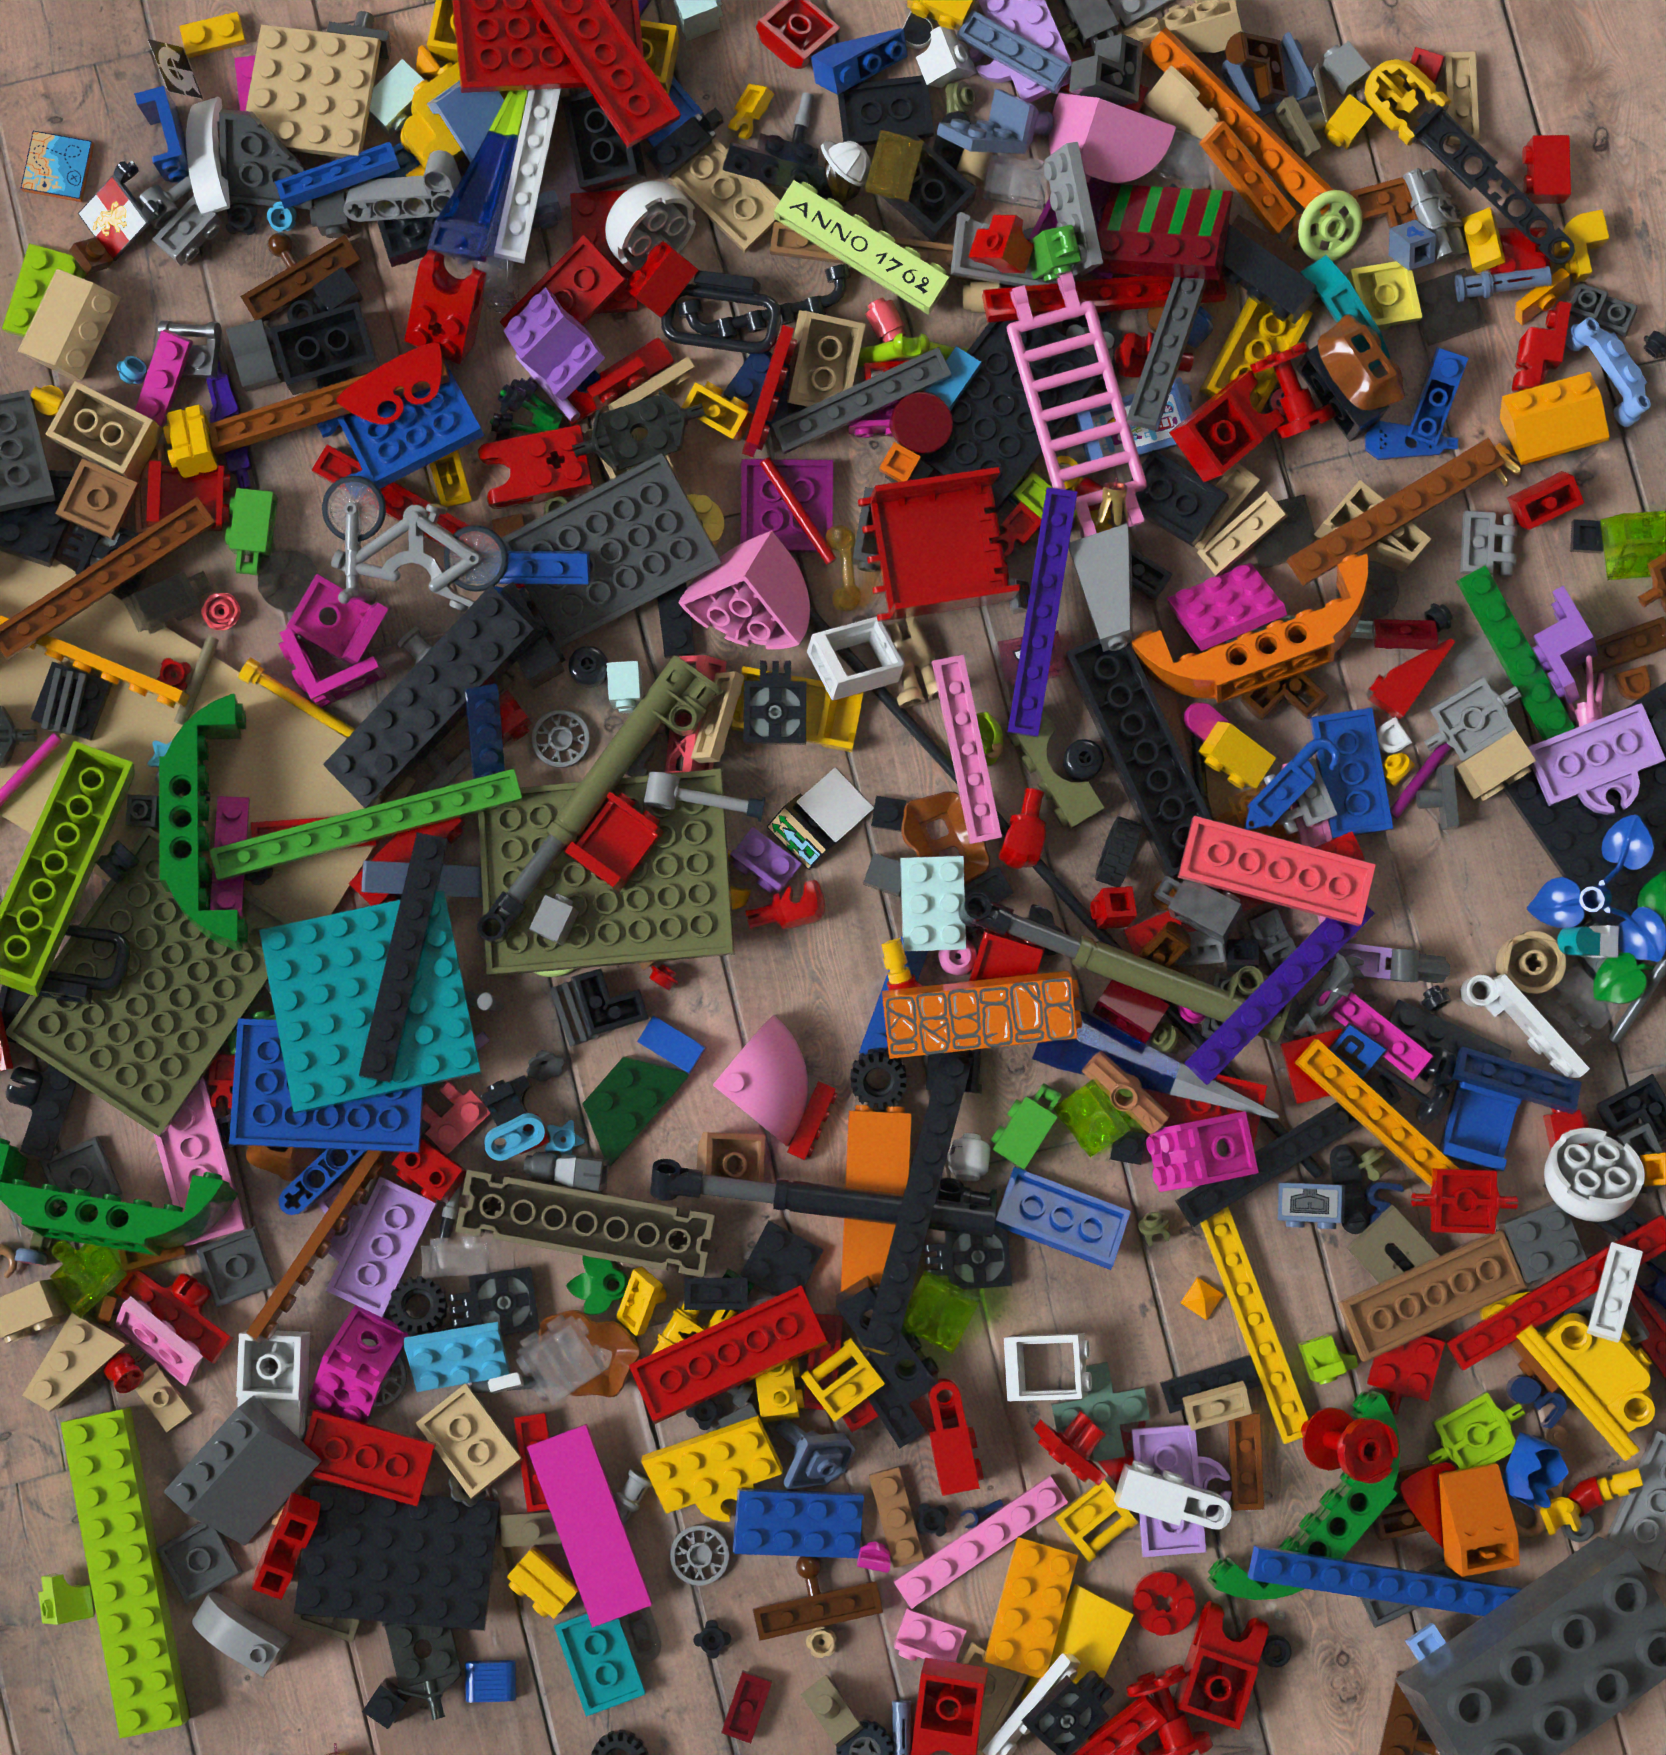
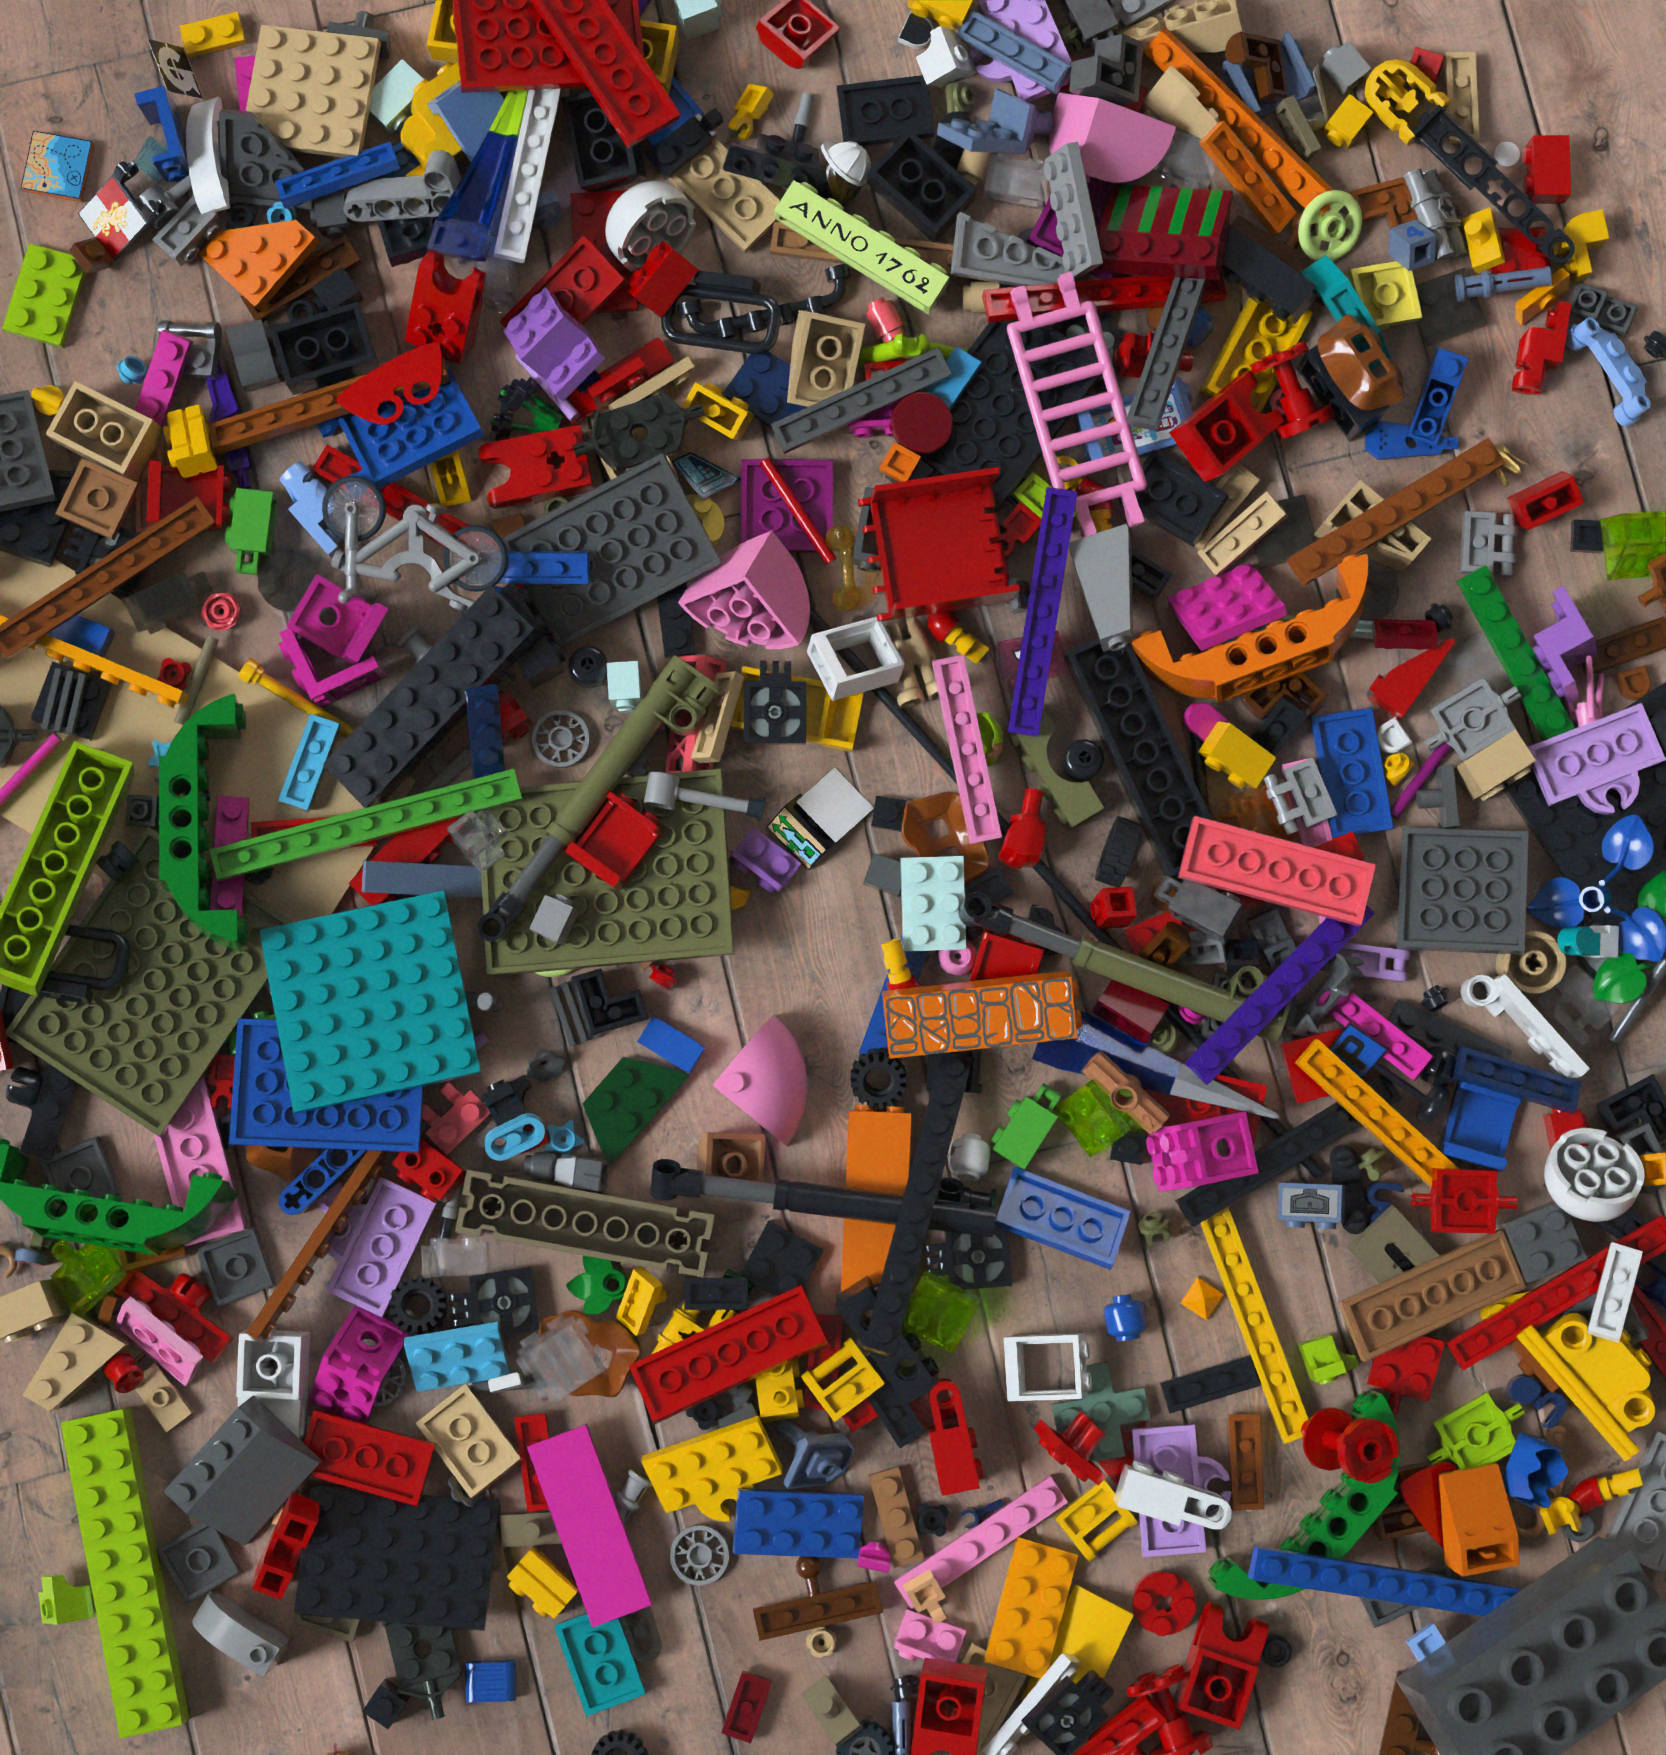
(69, 324): tan slope -> none
(85, 635): none -> blue slope
(144, 157): none -> clear light blue slope
(259, 257): none -> orange plate
(308, 762): none -> medium azure plate
(309, 505): none -> light blue plate
(403, 958): black plate -> none
(426, 64): light orange slope -> none
(478, 837): none -> clear brick
(703, 475): none -> dark blue sticker
(712, 1648): black plate -> none
(773, 383): red plate -> none
(790, 914): red piece -> none
(811, 1121): red piece -> none
(857, 59): blue slope -> none
(894, 166): clear yellow plate -> none
(905, 1687): none -> black plate
(926, 1593): none -> light nougat plate
(945, 628): none -> piece
(1002, 245): red brick -> none
(1054, 253): bright green brick -> none
(1116, 493): pearl gold piece -> none
(1125, 1318): none -> blue head
(1217, 1405): tan plate -> none
(1279, 724): none -> black plate
(1288, 785): blue plate -> none
(1413, 967): dark grey piece -> none
(1463, 890): none -> dark grey plate
(1507, 154): none -> white sticker
(1554, 418): light orange slope -> none

